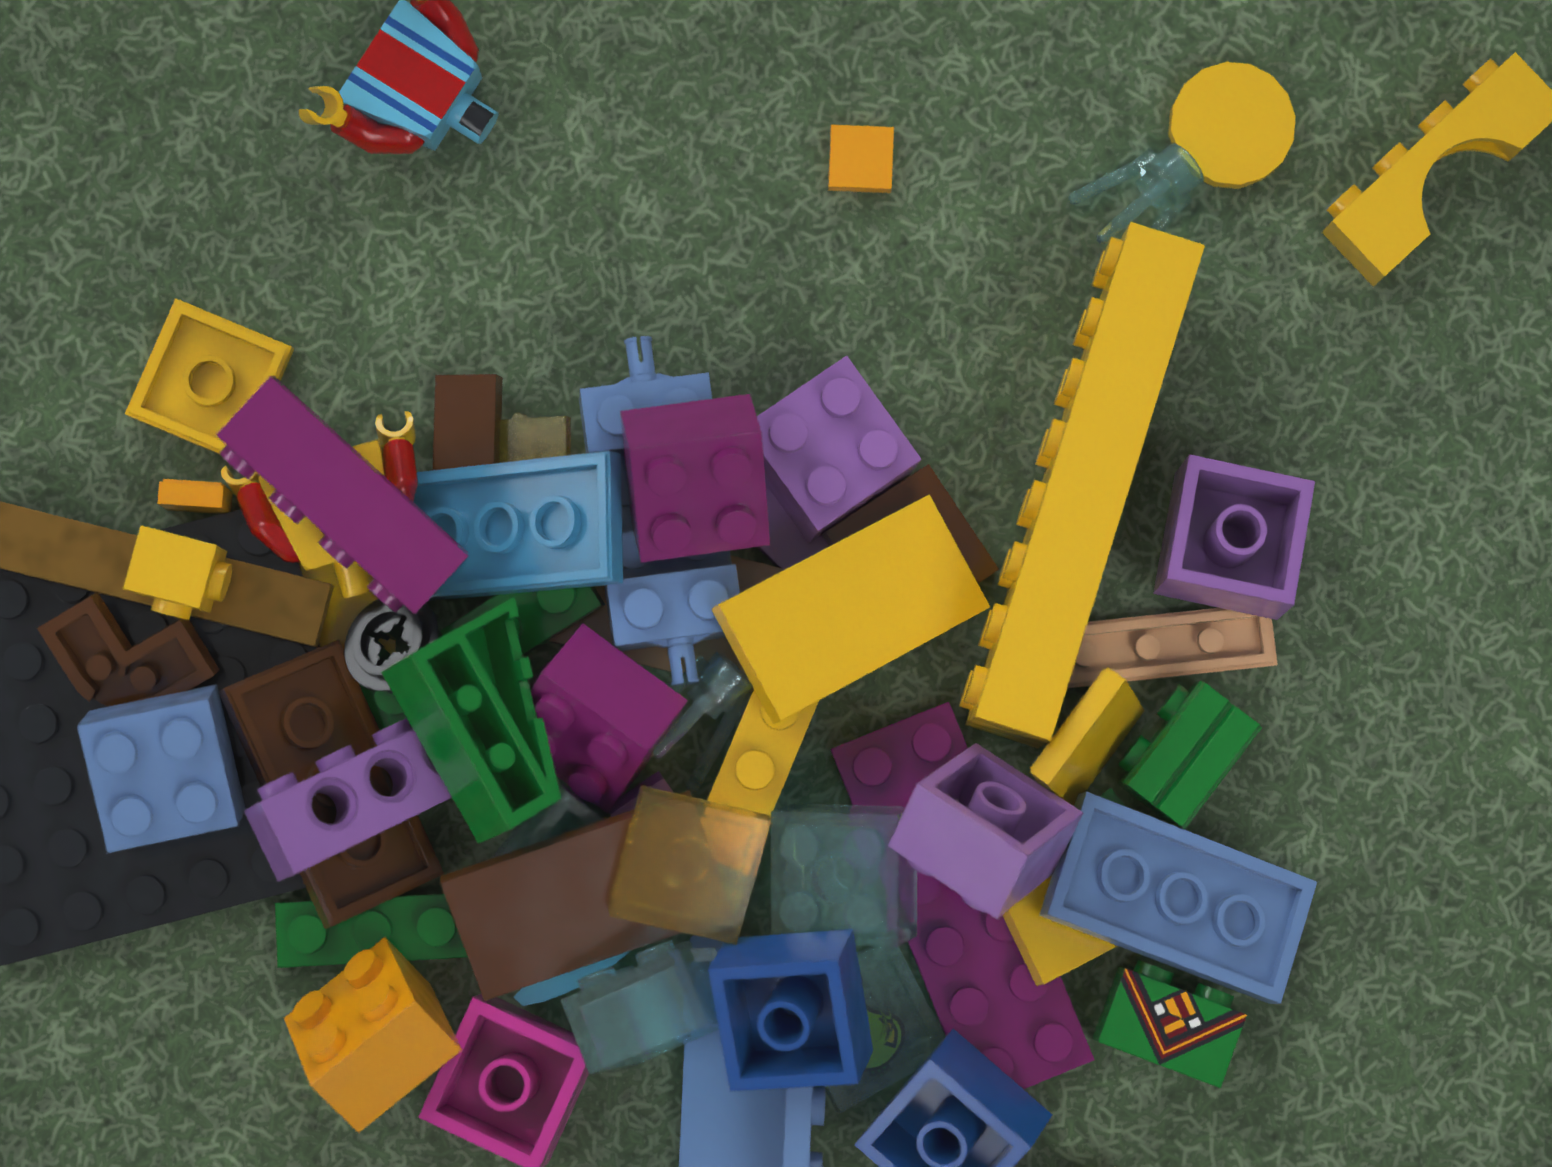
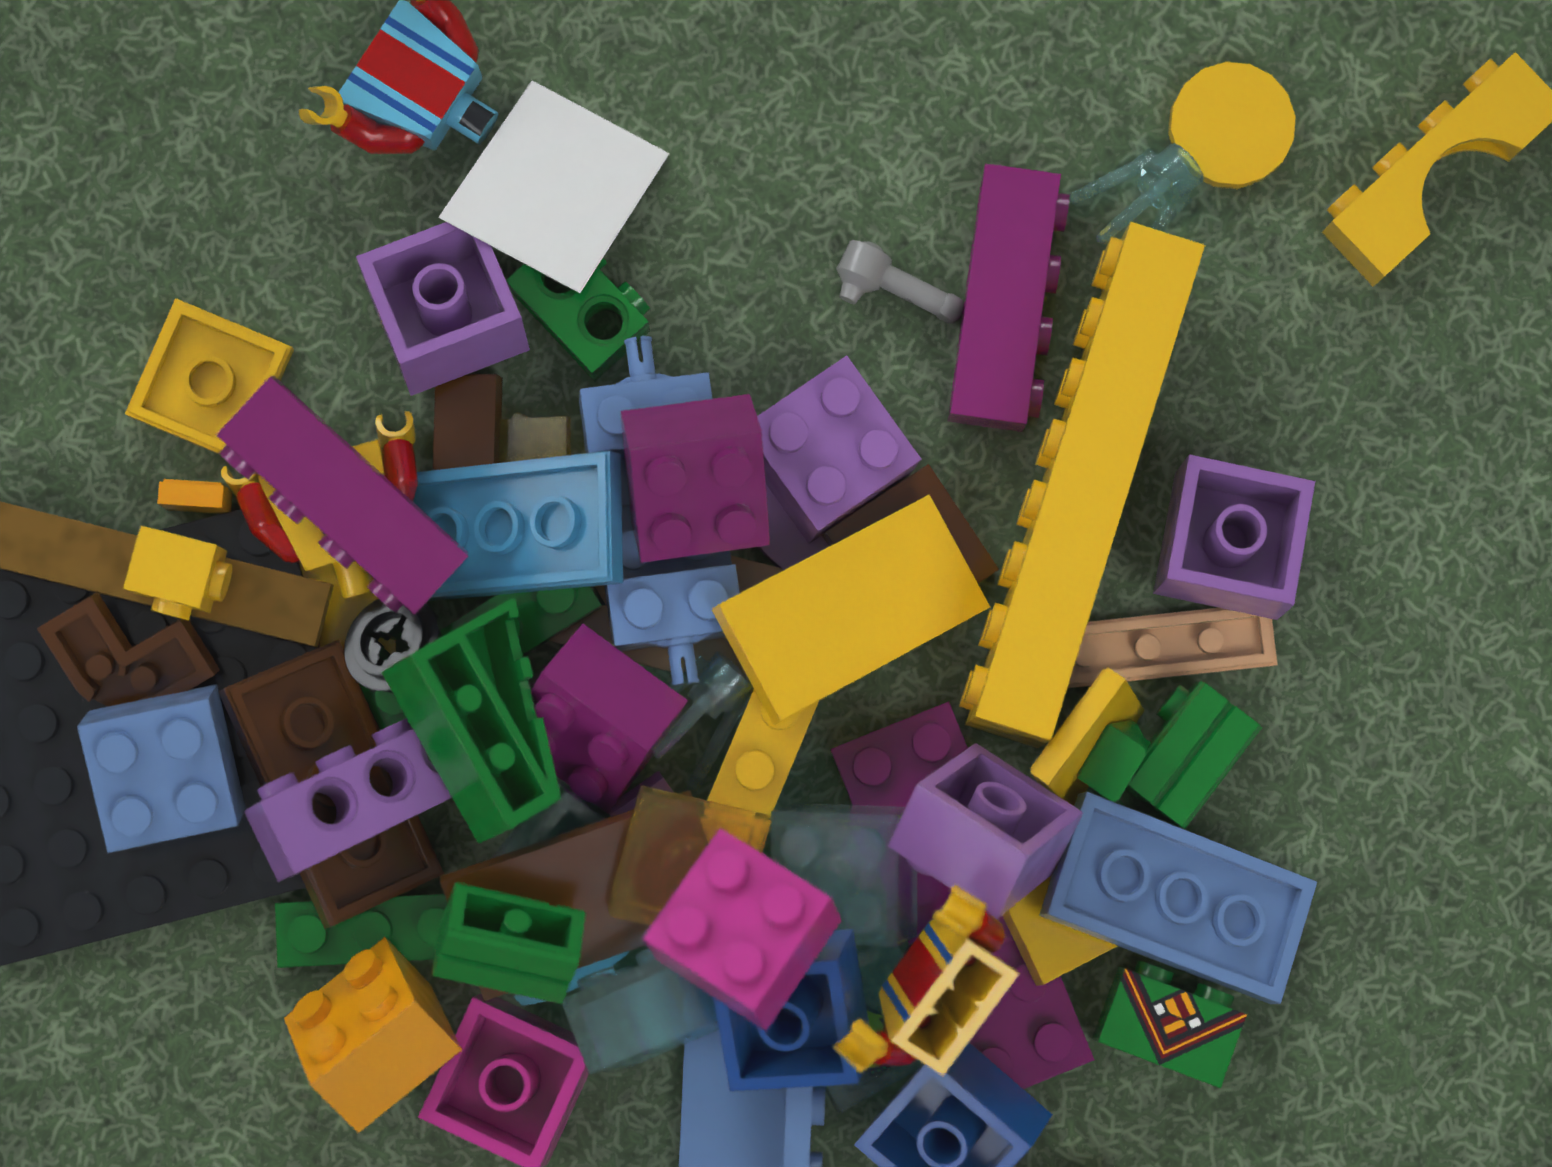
(442, 305): none -> medium lavender brick
(508, 943): none -> green brick
(554, 186): none -> white sticker
(568, 314): none -> green brick
(743, 928): none -> dark pink brick
(861, 158): light orange tile -> none
(868, 268): none -> light grey piece
(936, 991): none -> torso
(1006, 298): none -> magenta brick
(1114, 759): none -> green slope

